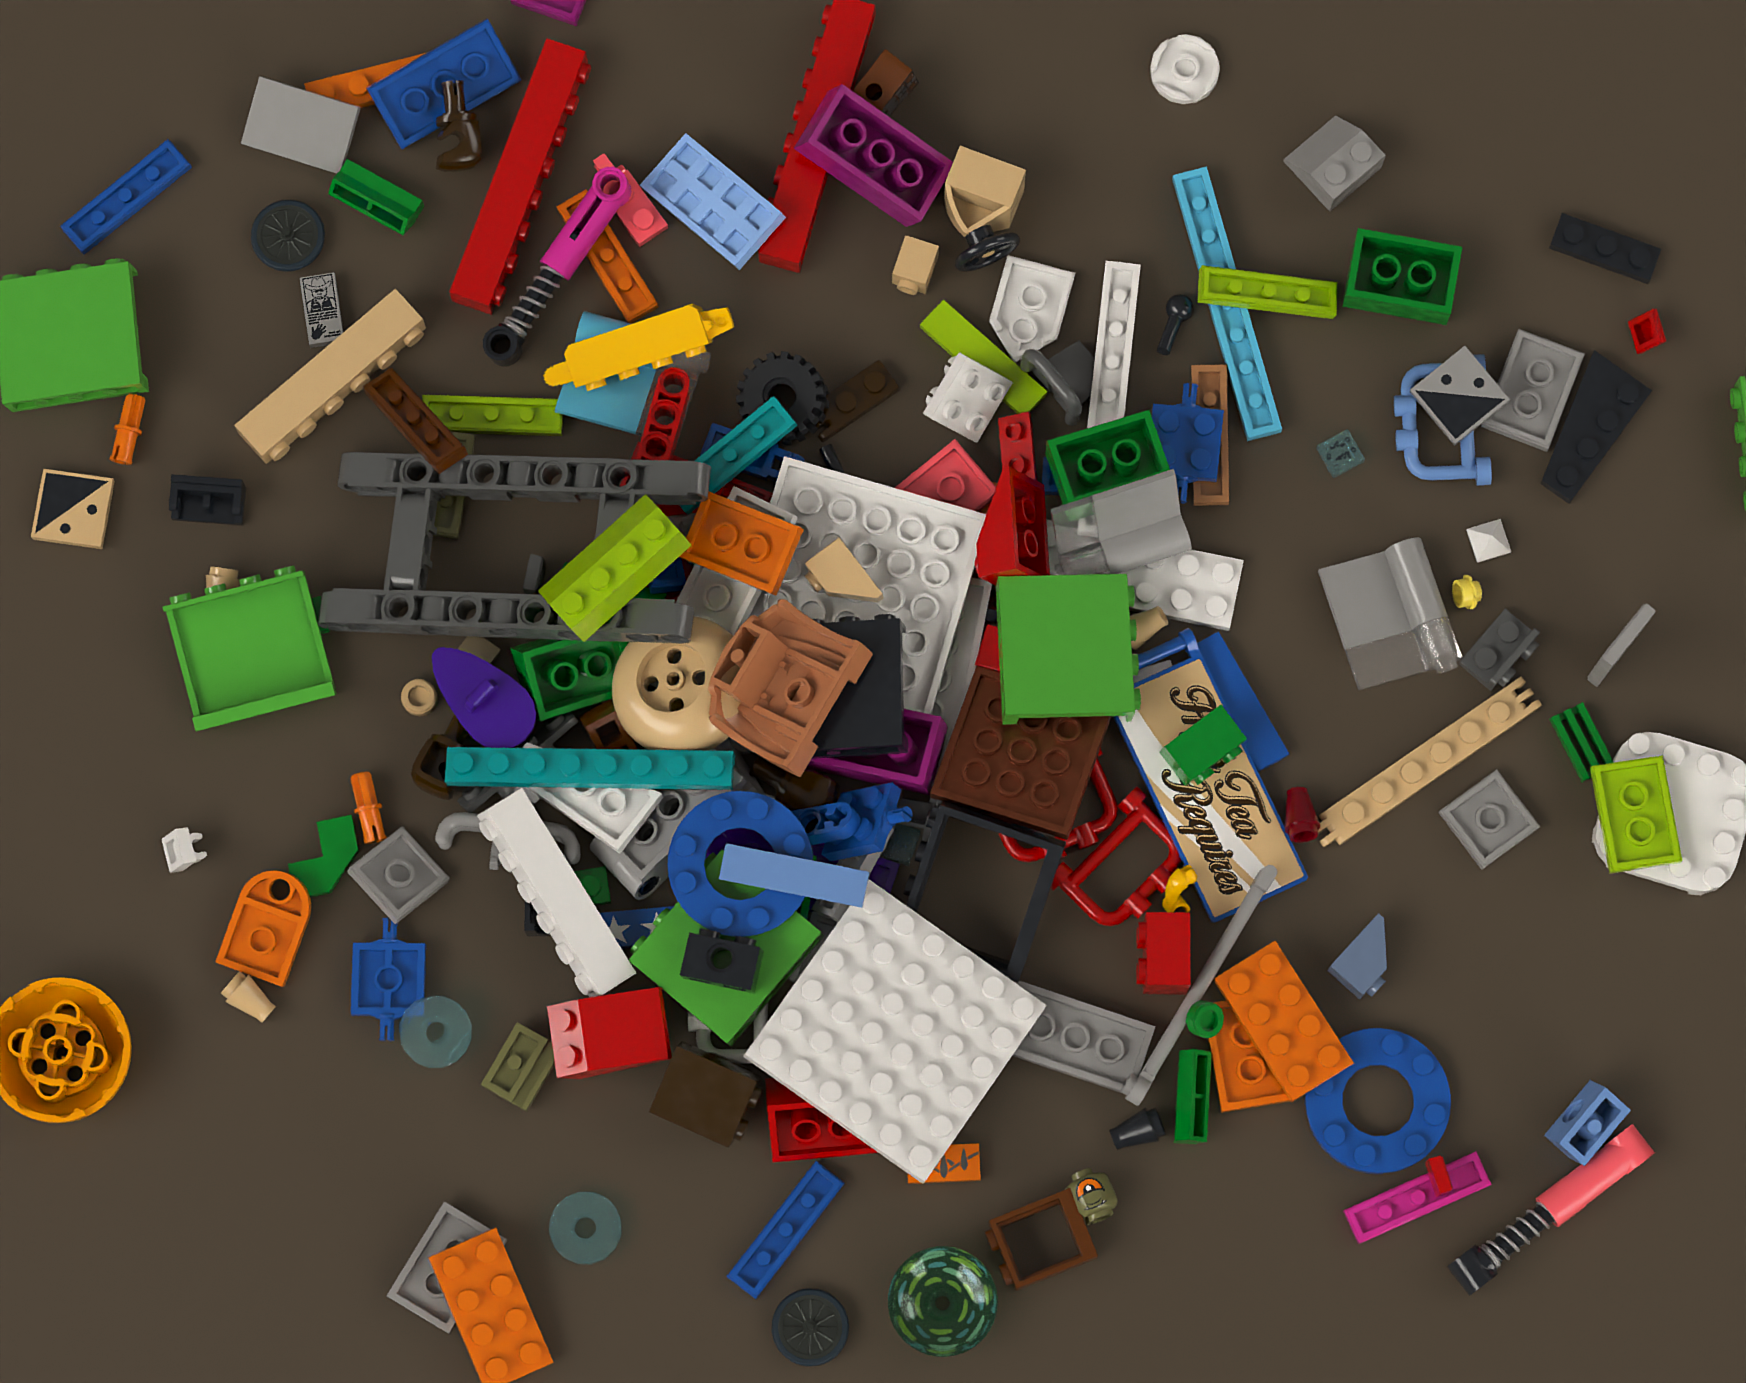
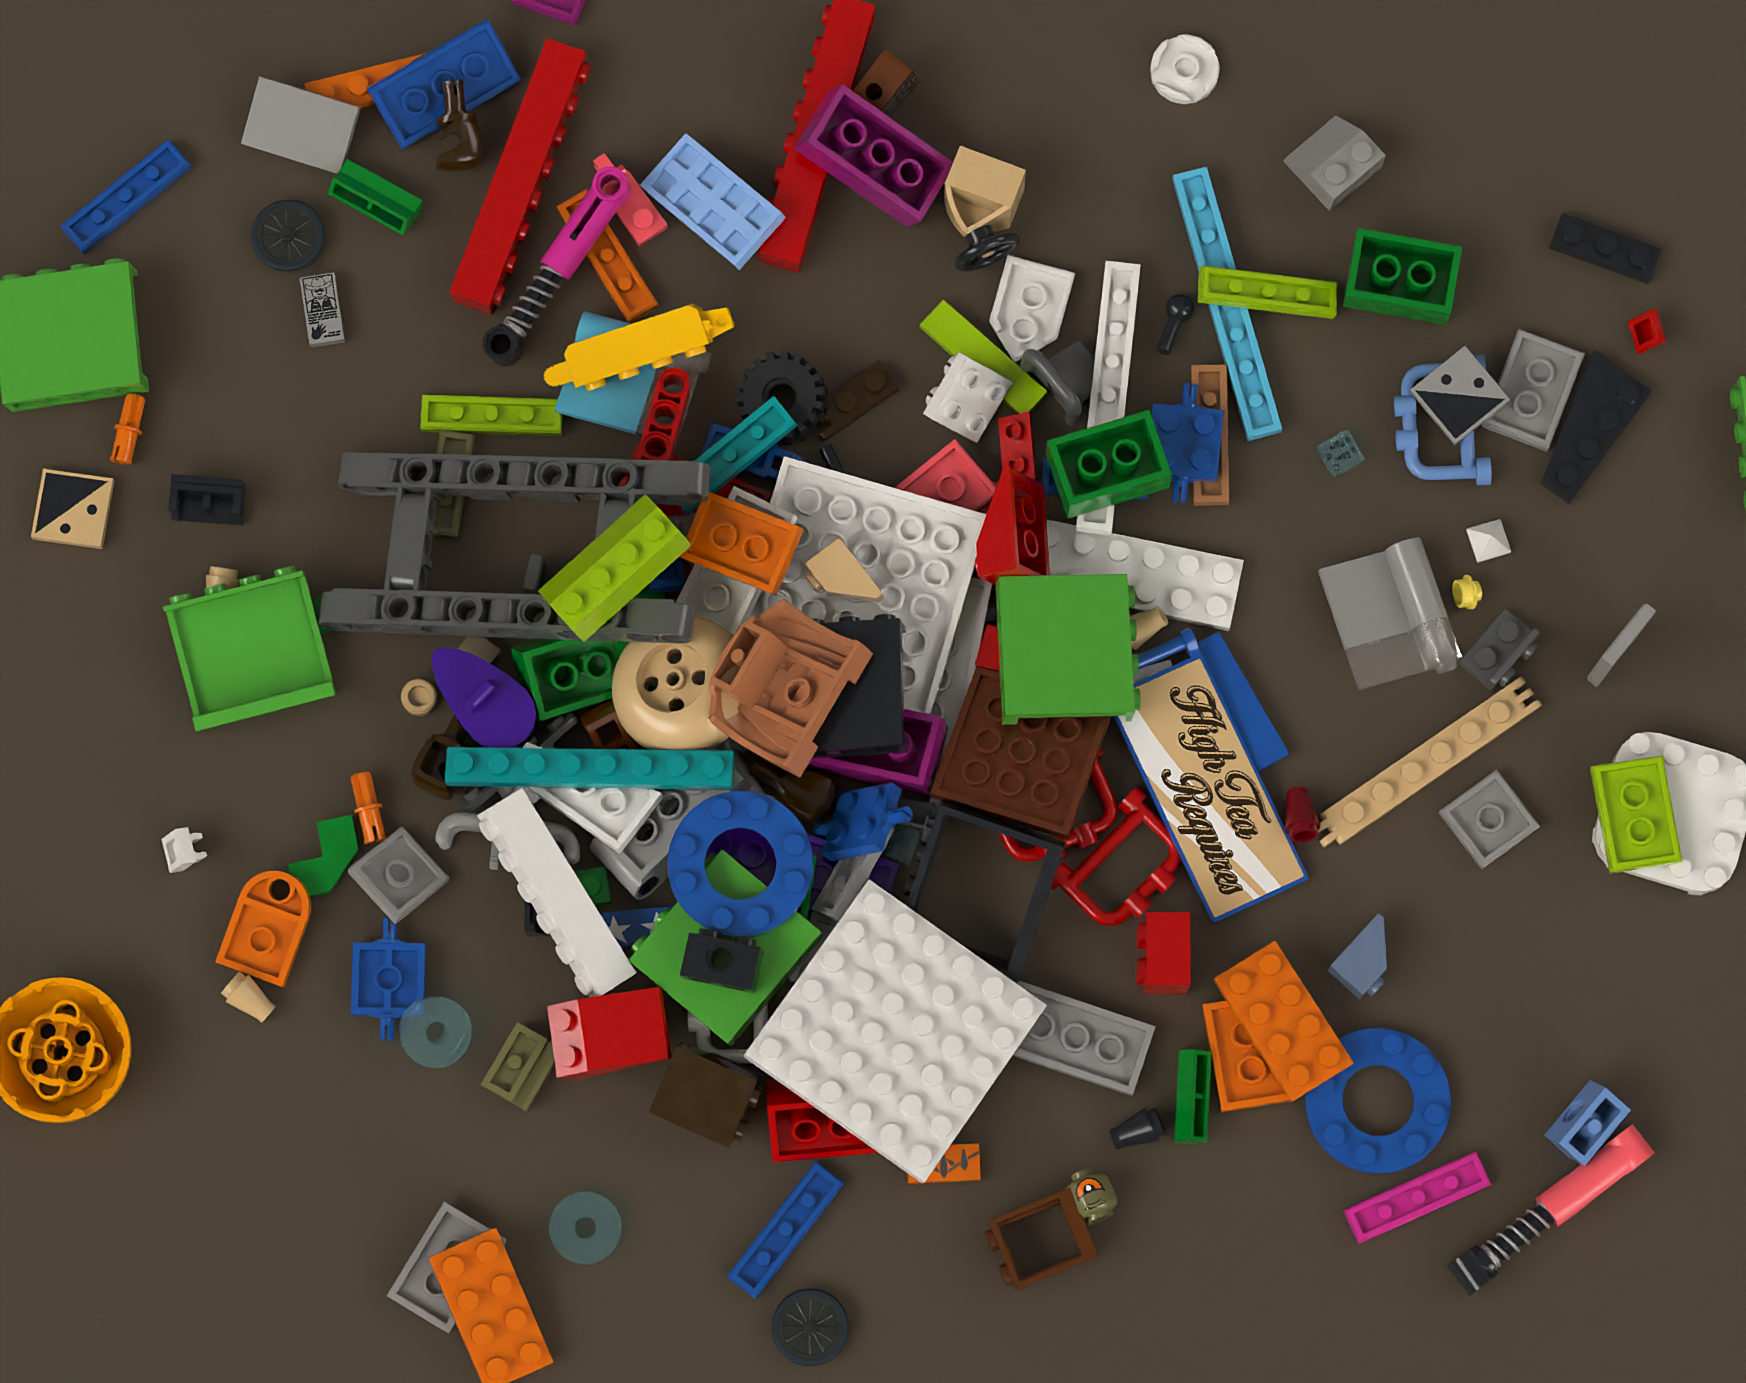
(331, 376): tan brick -> none
(415, 420): reddish brown tile -> none
(794, 875): medium blue tile -> none
(828, 830): blue beam -> none
(915, 265): tan brick -> none
(948, 1274): clear green dish -> none
(1121, 528): light grey door -> none
(1137, 1086): light grey hinge -> none
(1176, 884): yellow arm -> none
(1203, 746): green brick -> none
(1204, 1019): green tile -> none
(1438, 1175): red tile -> none
(1593, 733): green tile -> none

